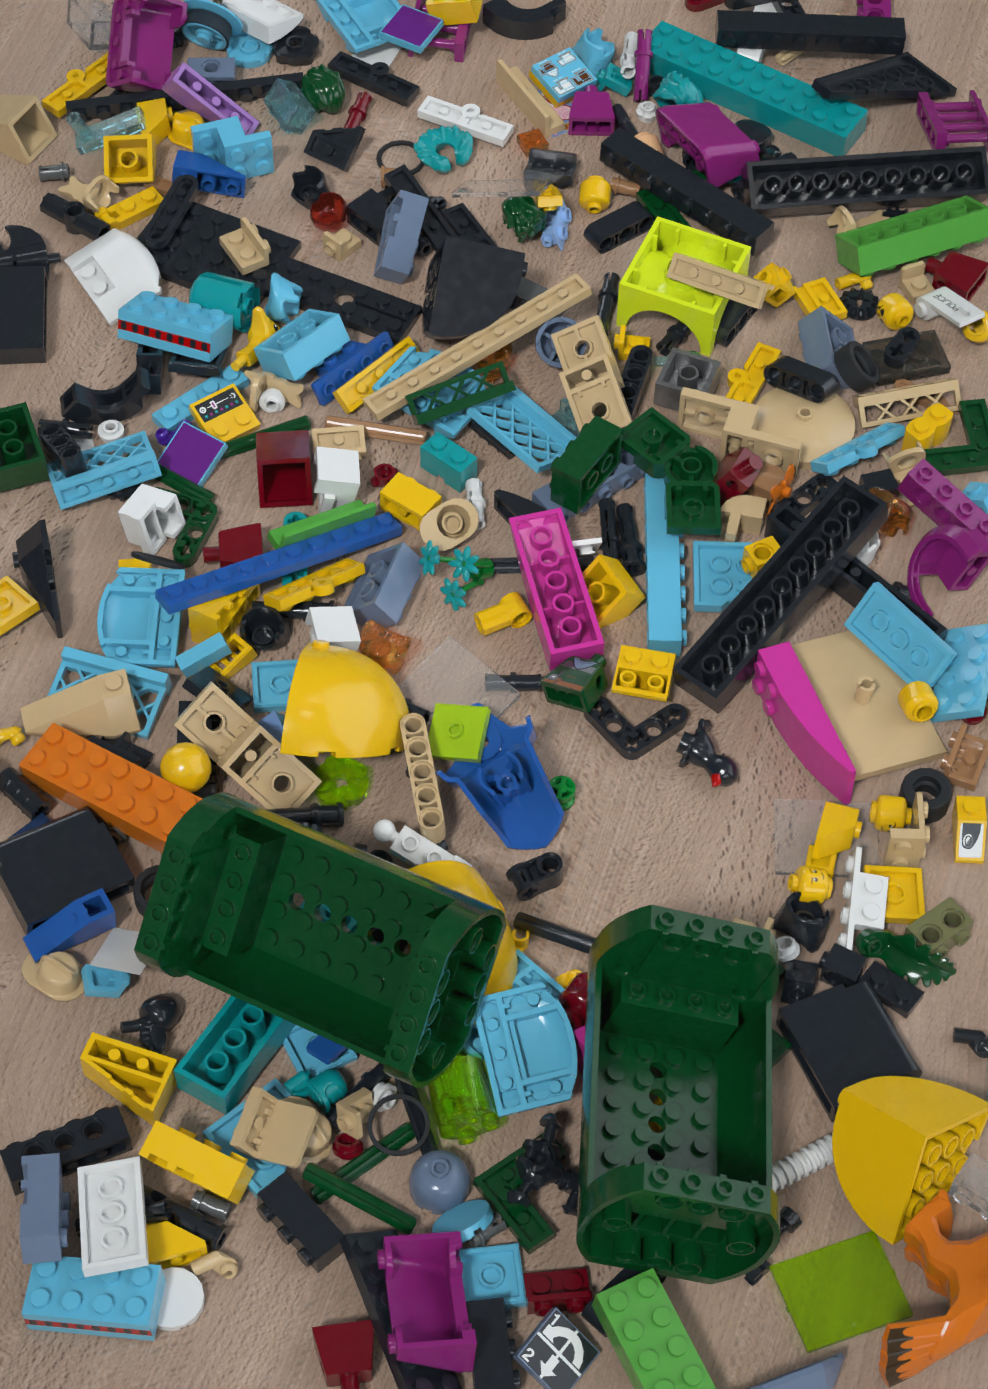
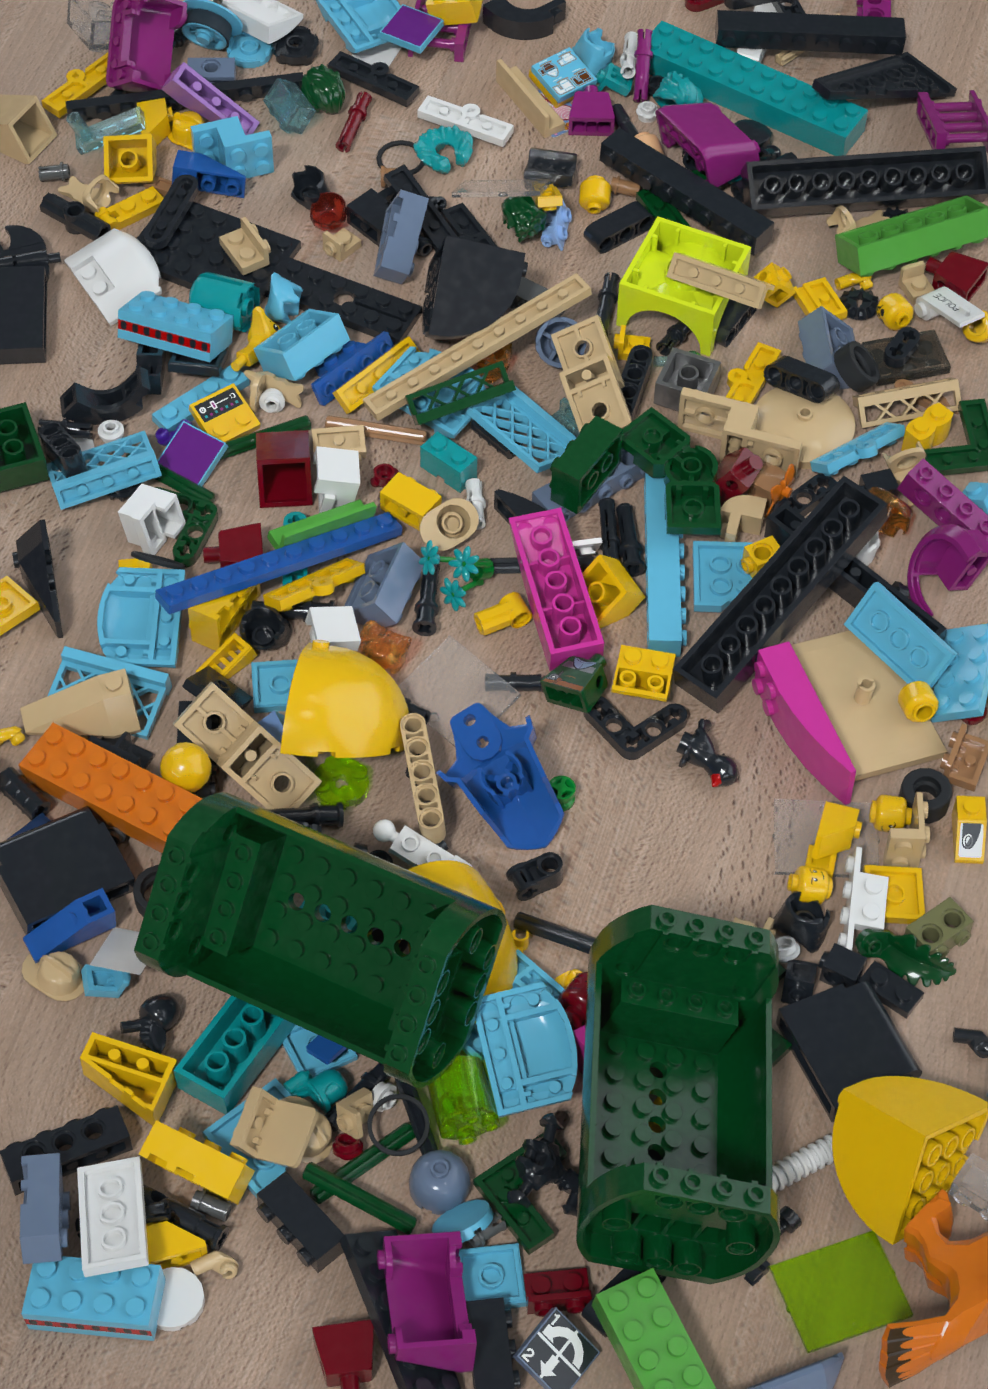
(203, 655): medium azure piece -> none
(335, 145): black wing -> none
(426, 607): none -> black pin
(458, 732): lime plate -> none
(531, 139): clear orange plate -> none

